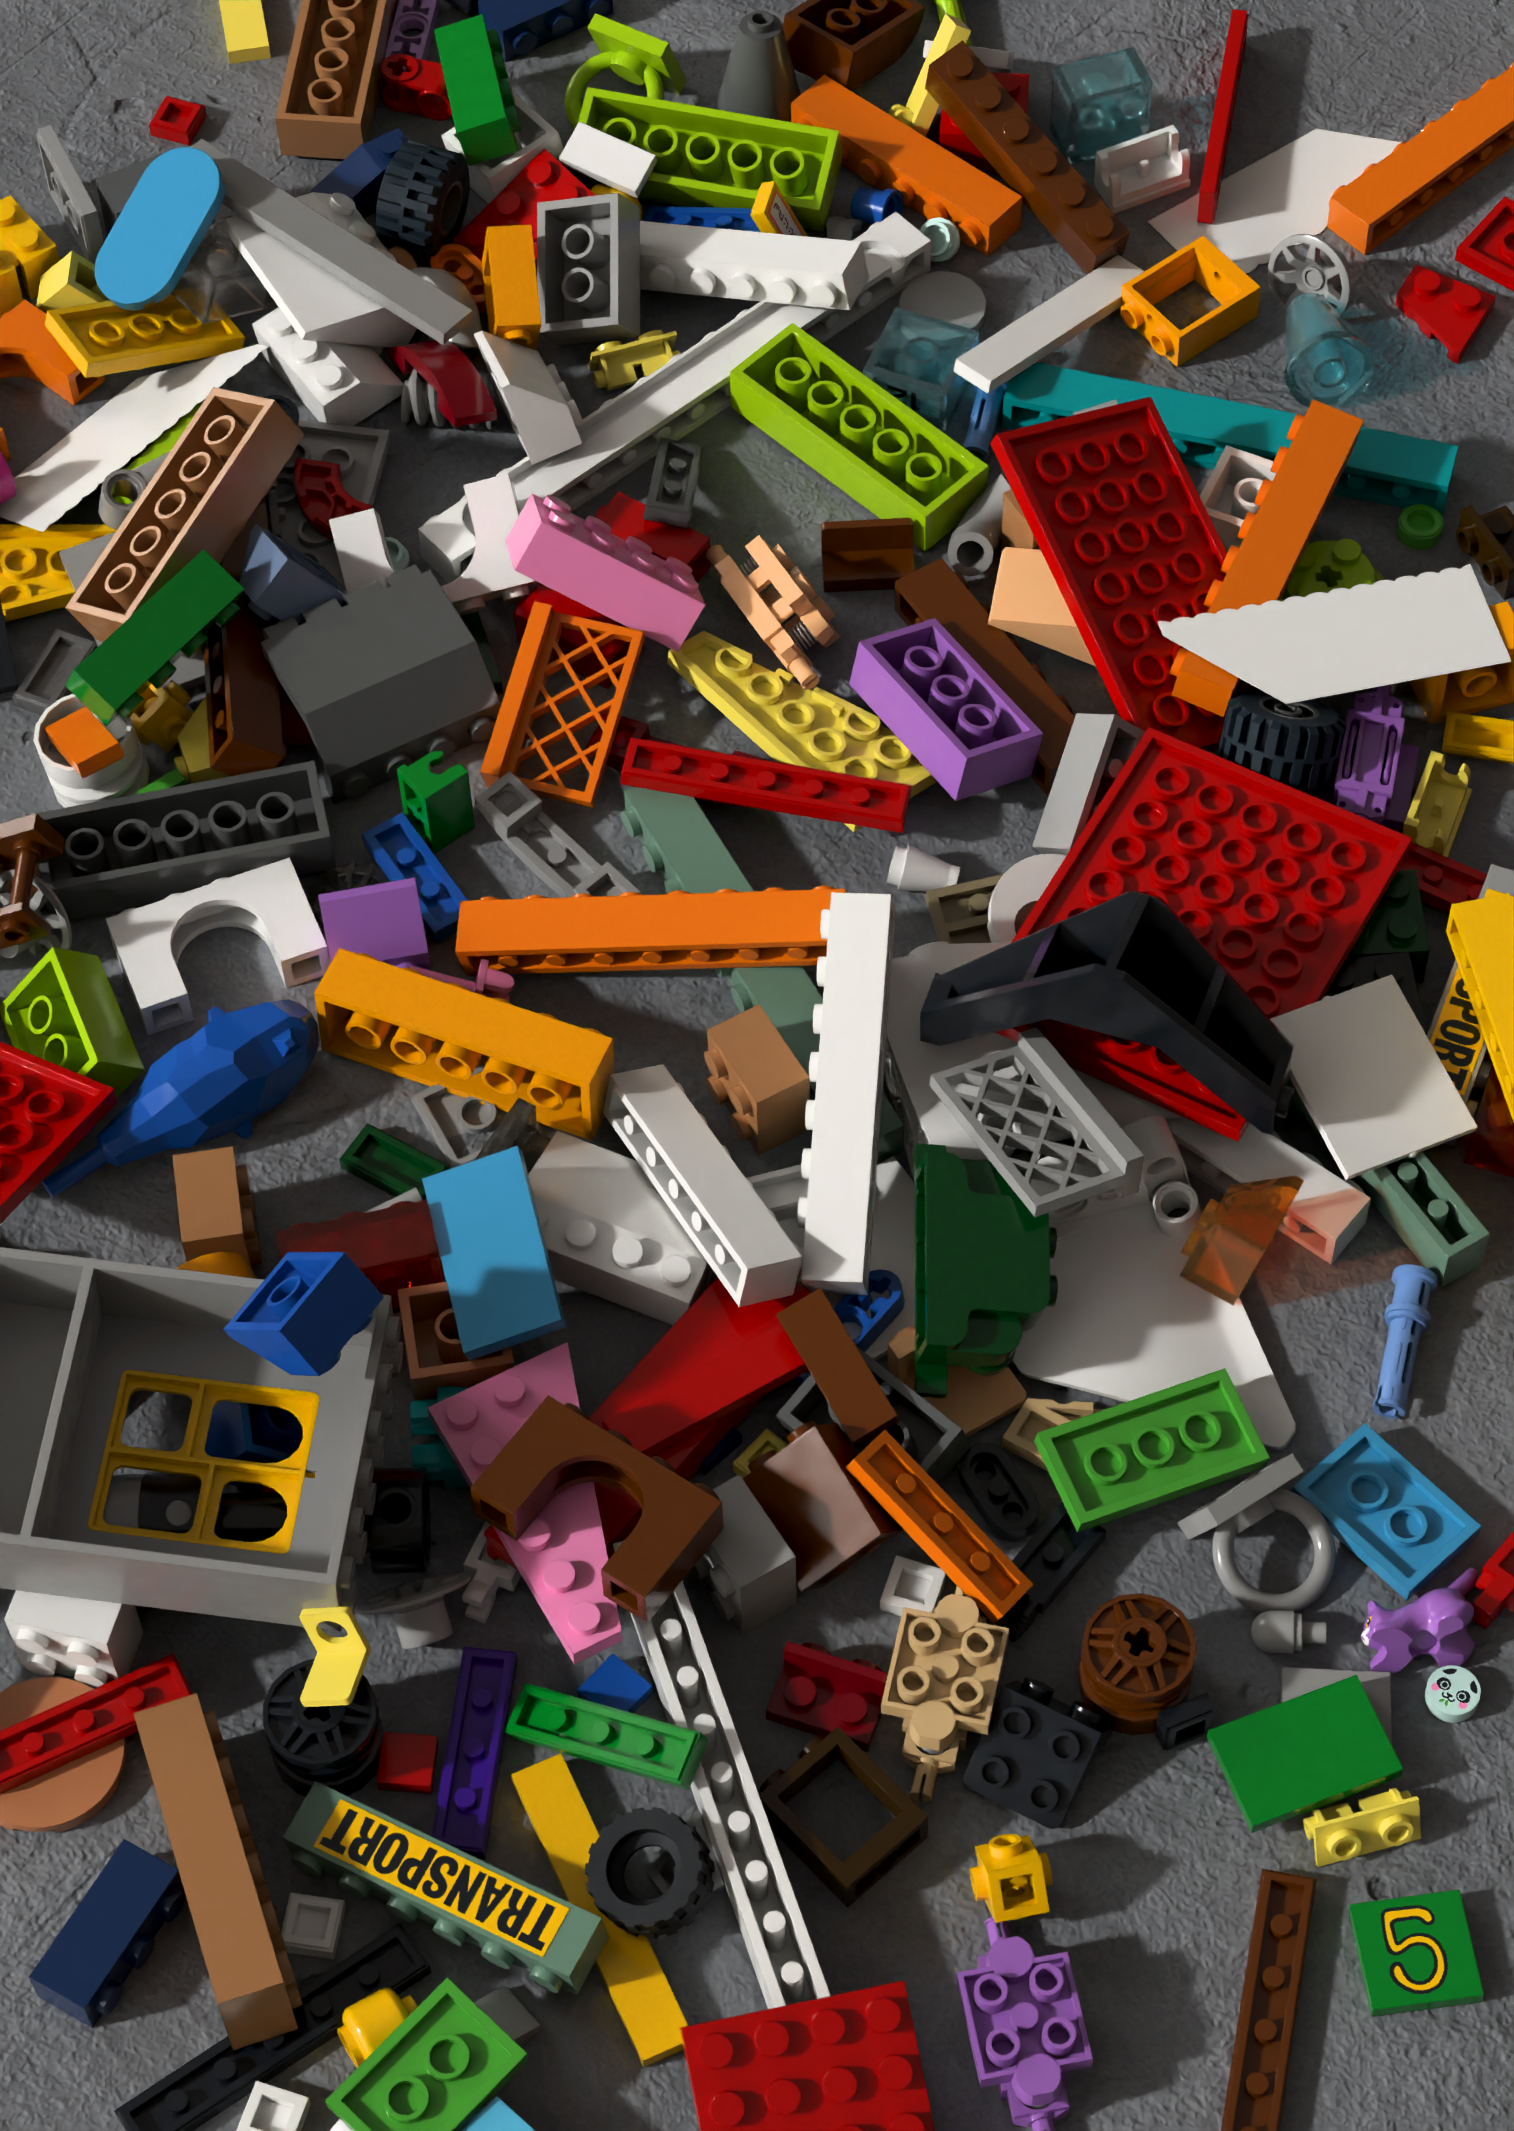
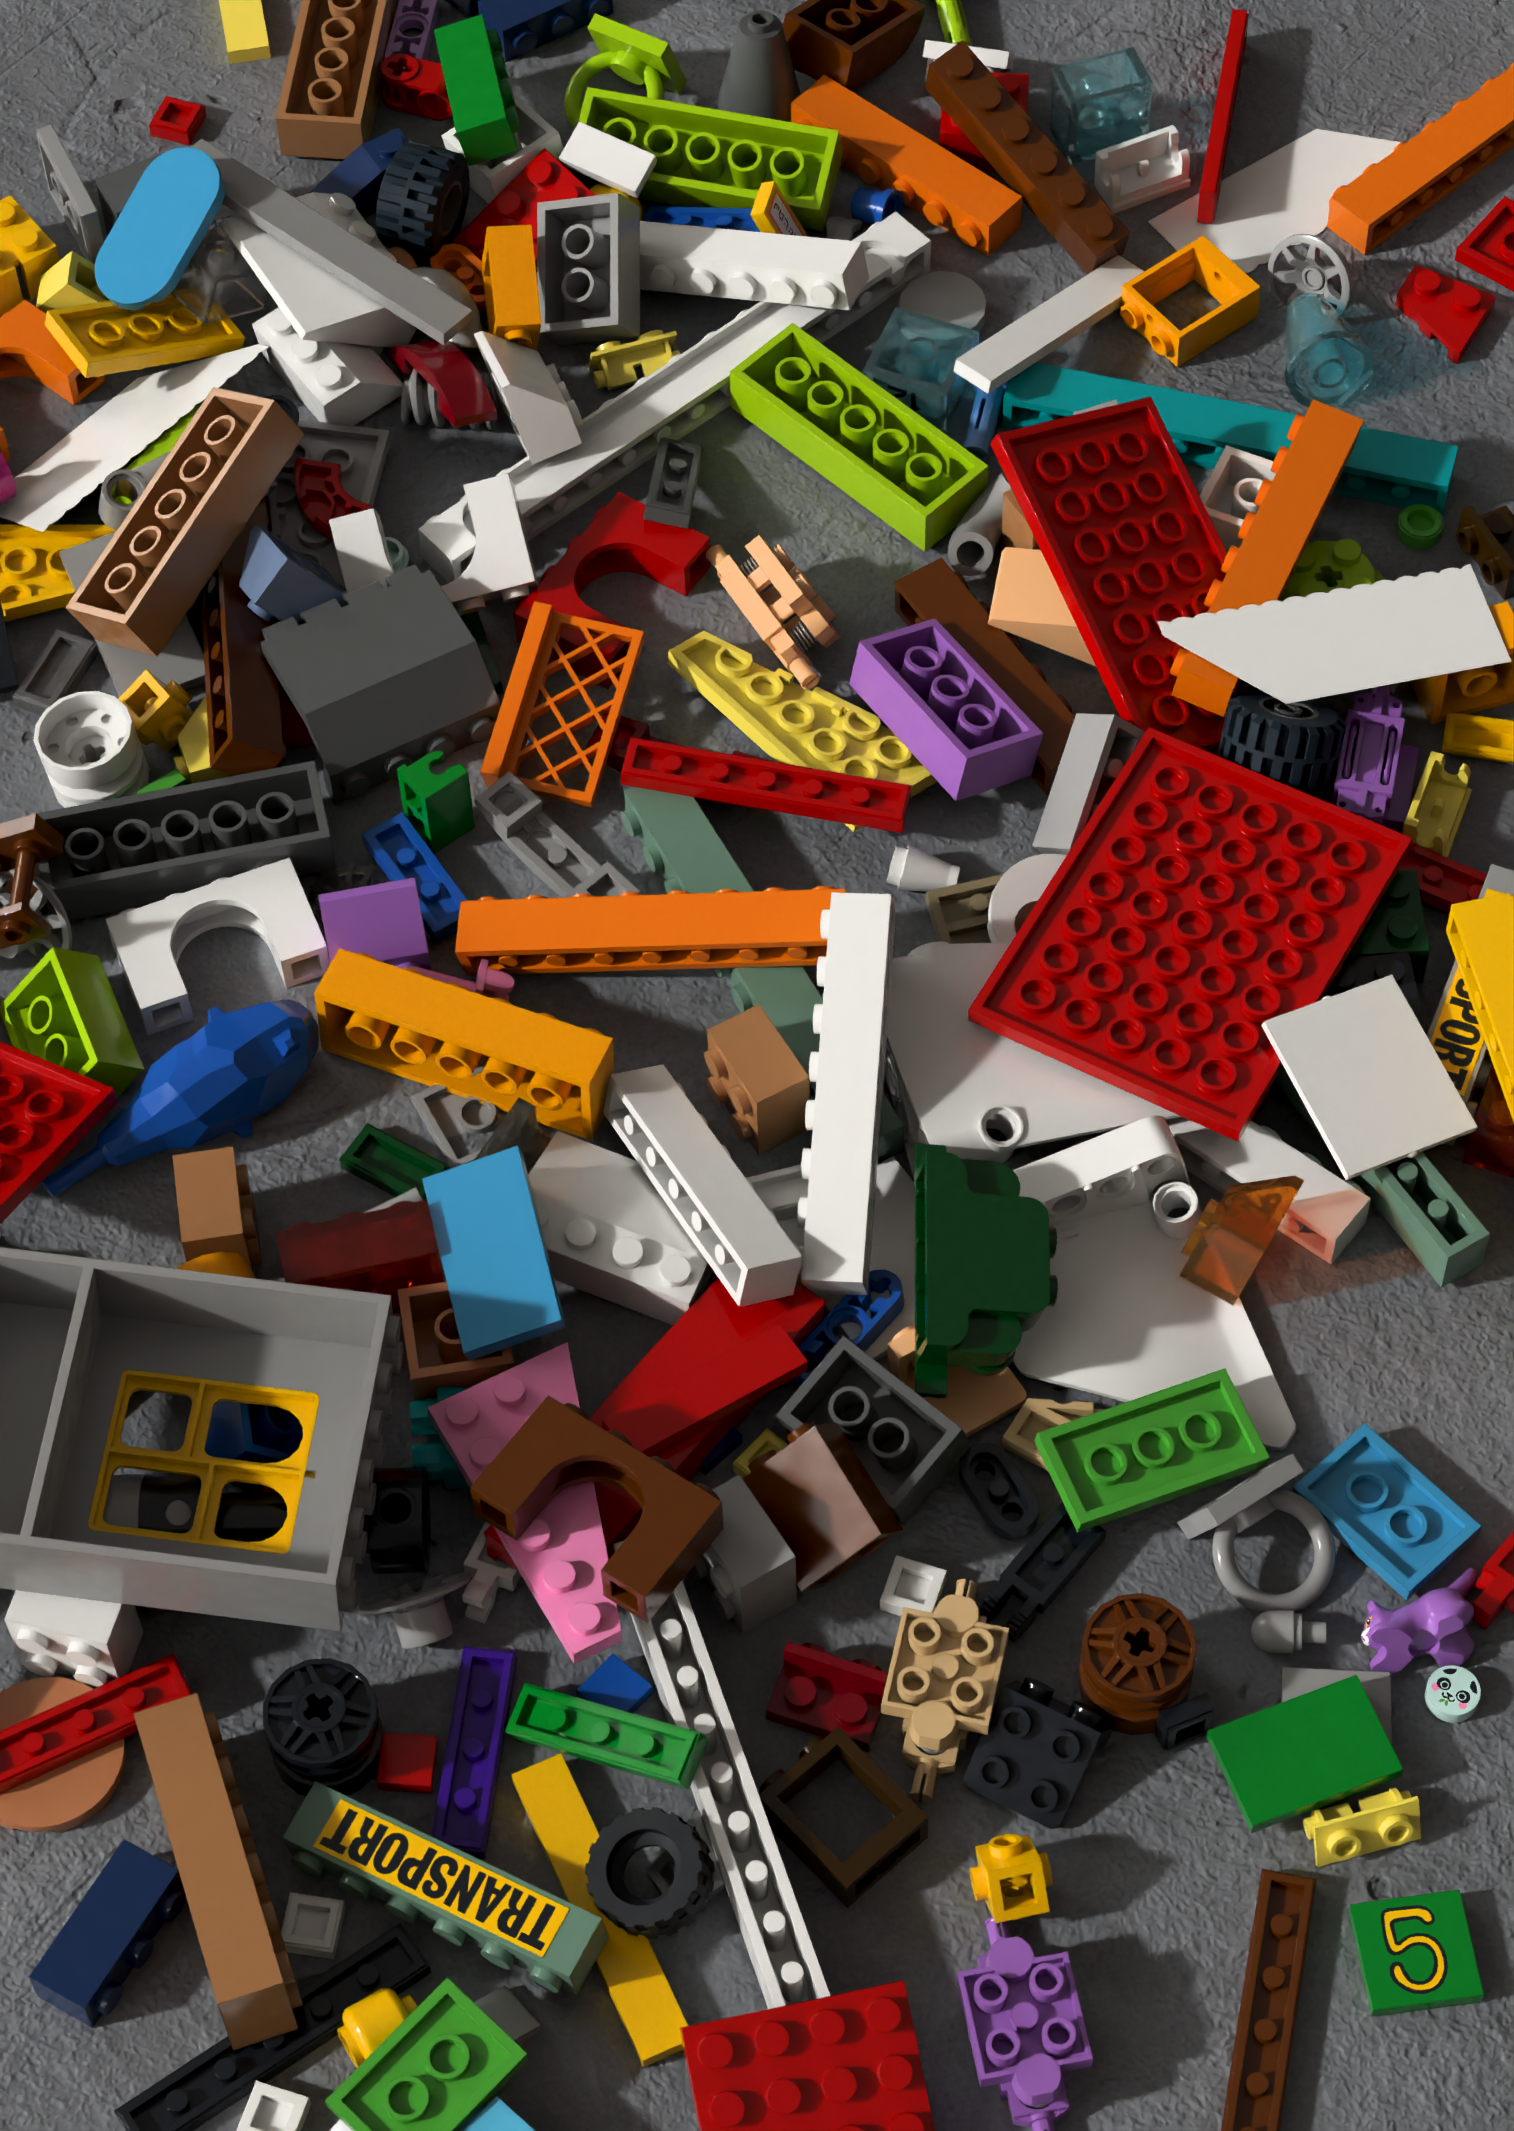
(84, 742): orange tile -> none
(155, 638): green brick -> none
(306, 1312): blue slope -> none
(338, 1659): light yellow bracket -> none
(605, 571): bright pink brick -> none
(838, 1367): reddish brown tile -> none
(866, 554): reddish brown panel -> none
(921, 105): light yellow hinge -> none
(939, 1526): orange plate -> none
(943, 237): light aqua plate -> none
(1070, 1111): light grey fence -> none
(1133, 976): black panel -> none
(1406, 1320): medium blue pin -> none

